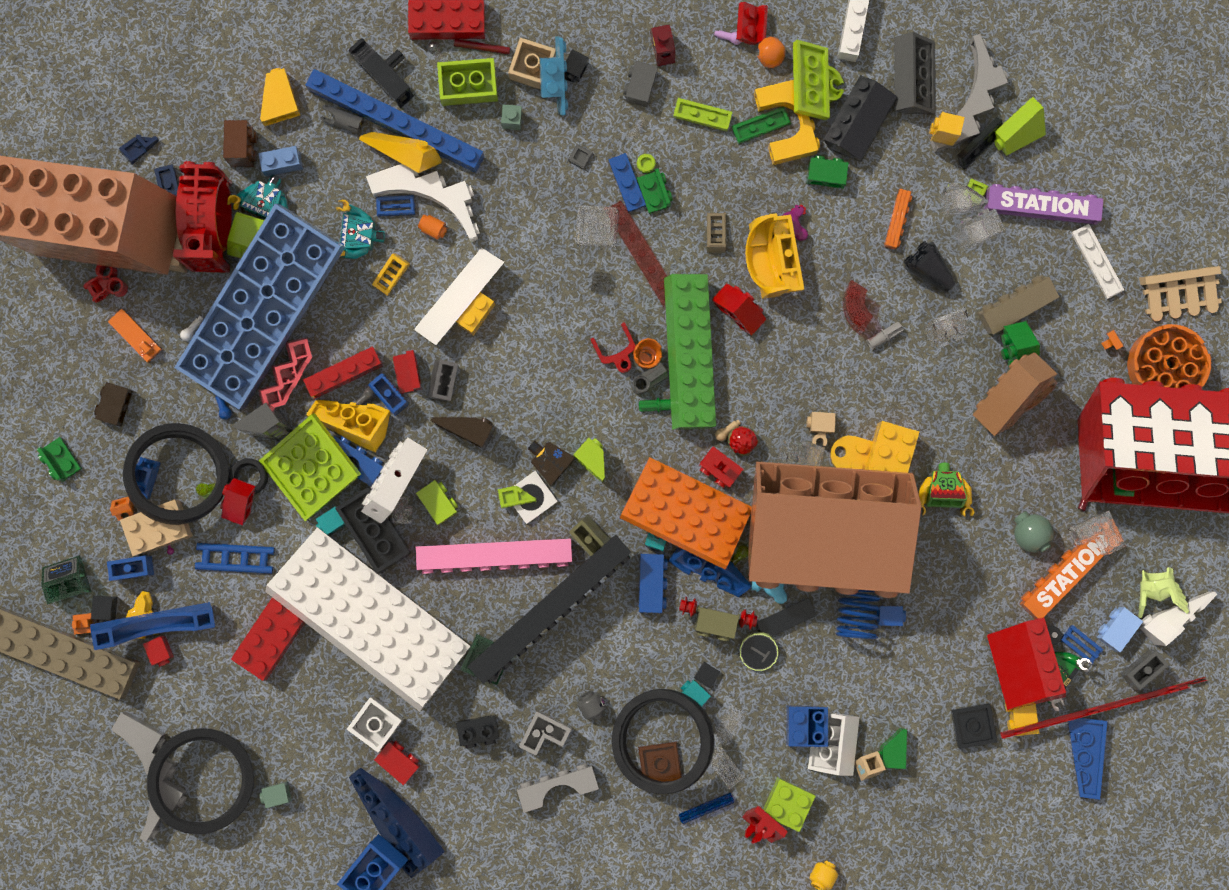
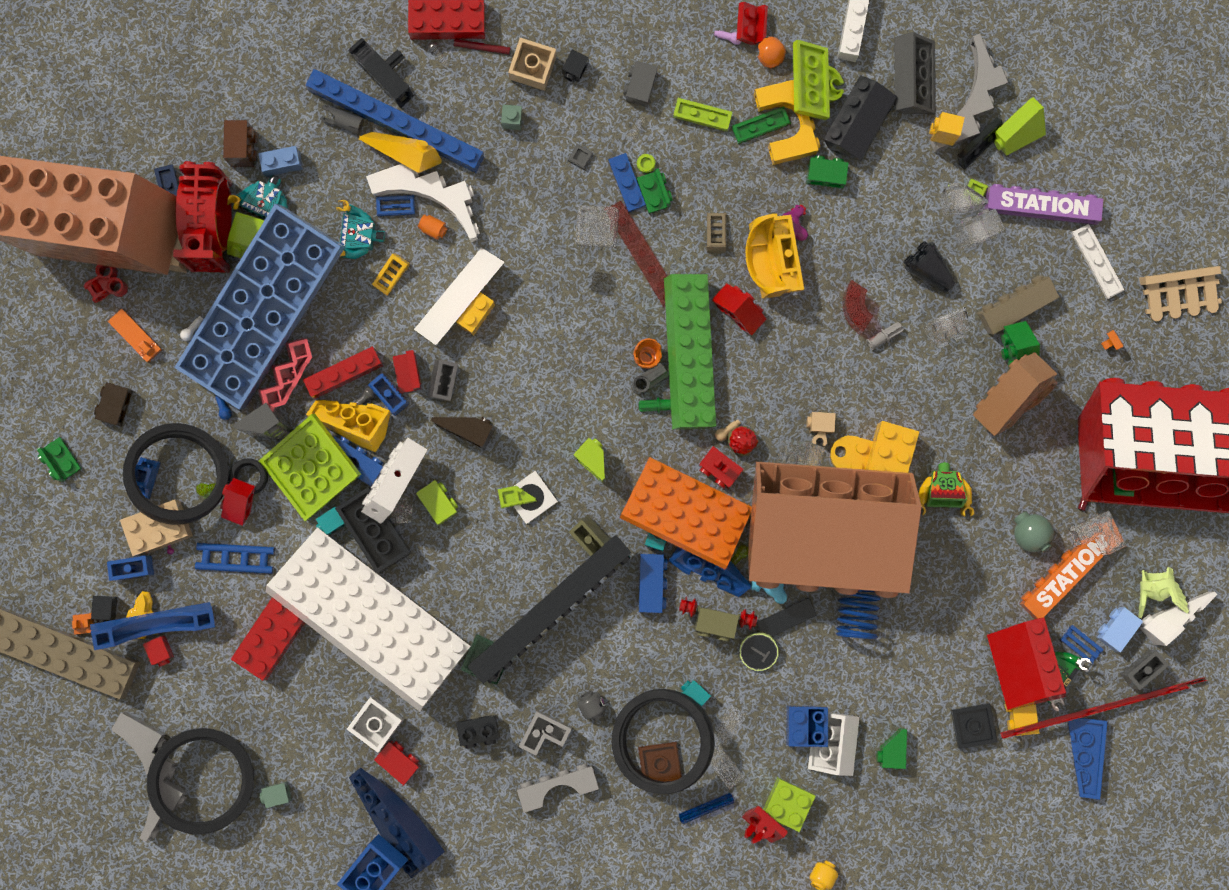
(64, 580): clear green slope -> none
(121, 506): orange tile -> none
(137, 147): dark blue slope -> none
(278, 98): yellow slope -> none
(467, 81): lime brick -> none
(494, 554): bright pink brick -> none
(550, 460): dark brown torso -> none
(552, 76): dark azure bracket -> none
(619, 357): red piece -> none
(663, 43): dark red torso -> none
(707, 674): black tile -> none
(869, 766): tan brick -> none
(891, 616): blue brick -> none
(898, 219): orange piece -> none
(1055, 634): black tile -> none
(1180, 346): orange brick -> none

